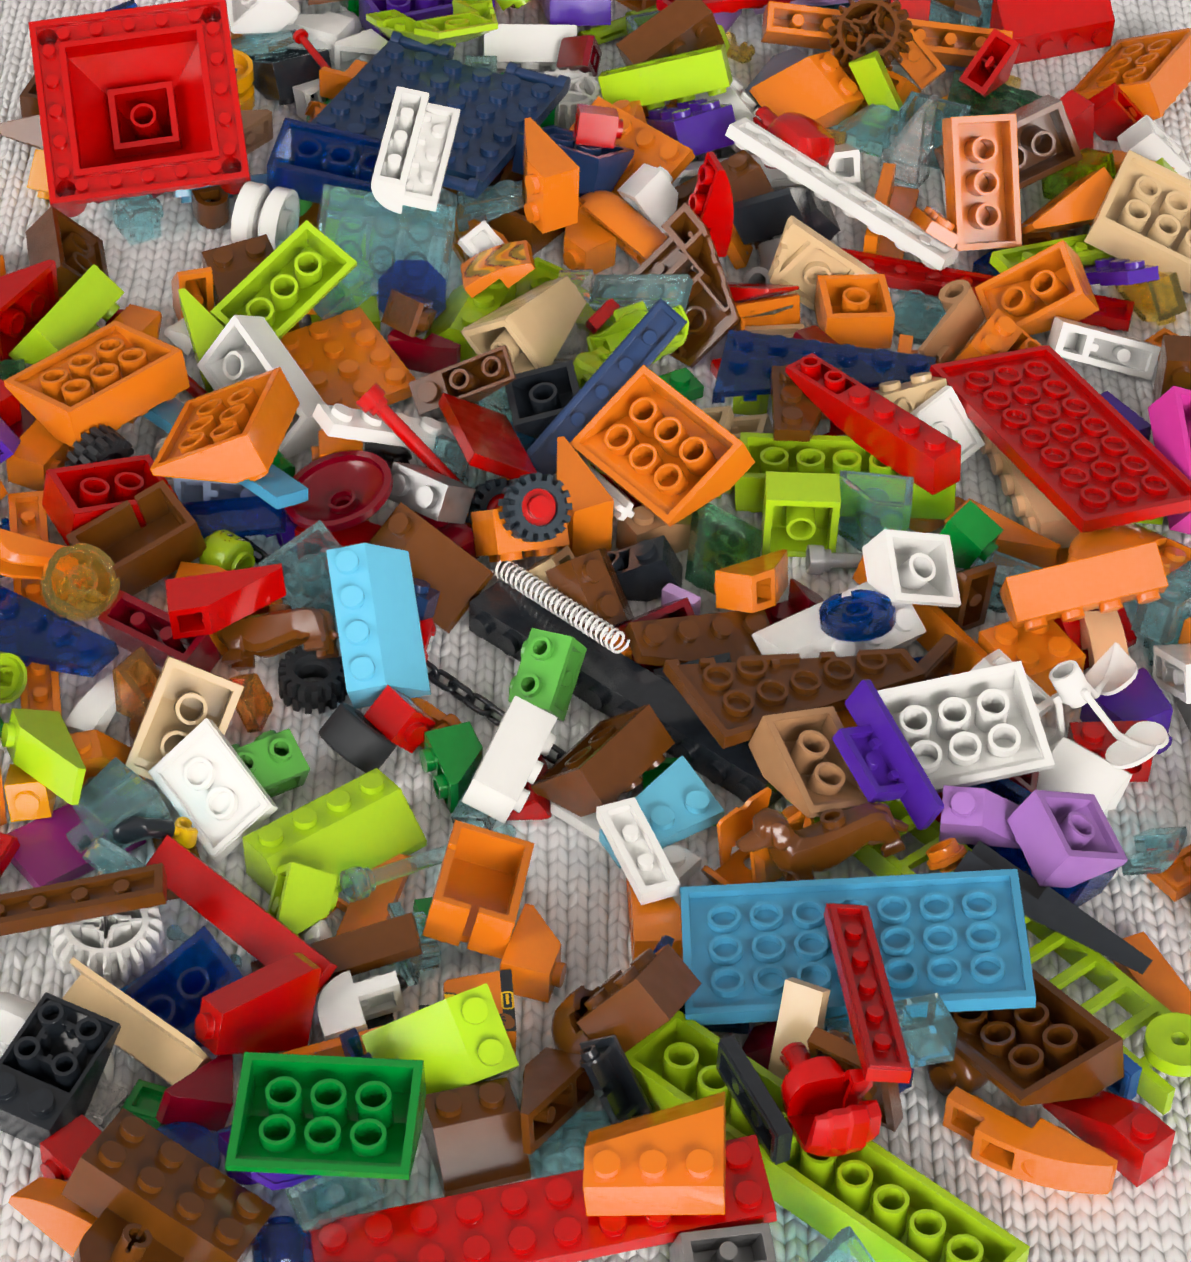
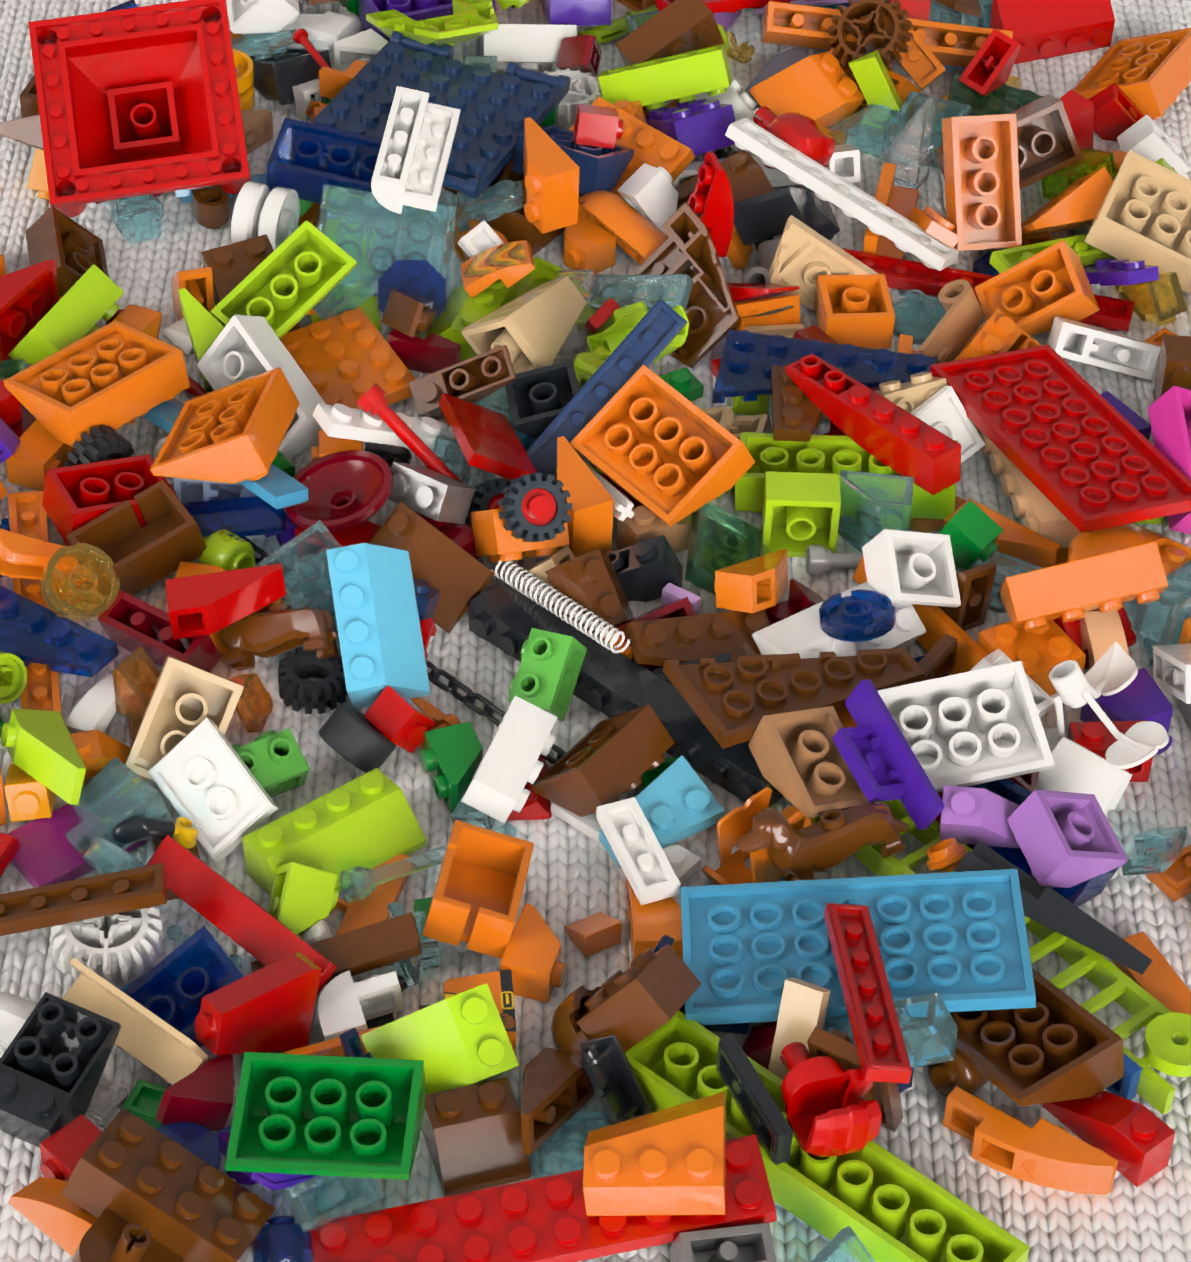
(594, 933): none -> orange slope

